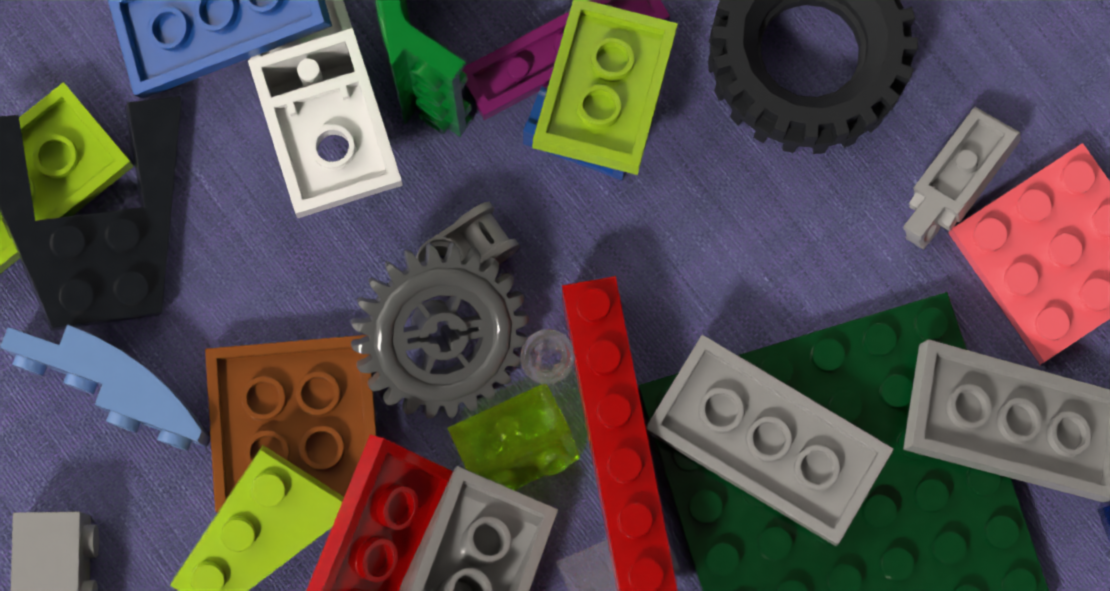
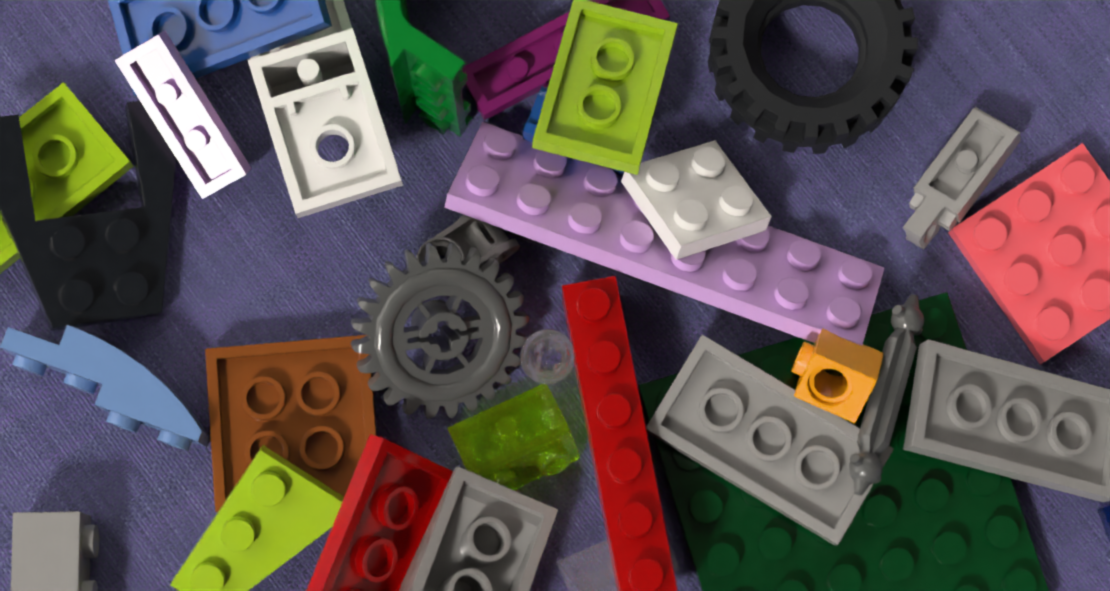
(183, 114): none -> plate
(592, 216): none -> lavender plate
(696, 199): none -> white plate
(836, 394): none -> light orange brick
(886, 395): none -> dark grey wheel

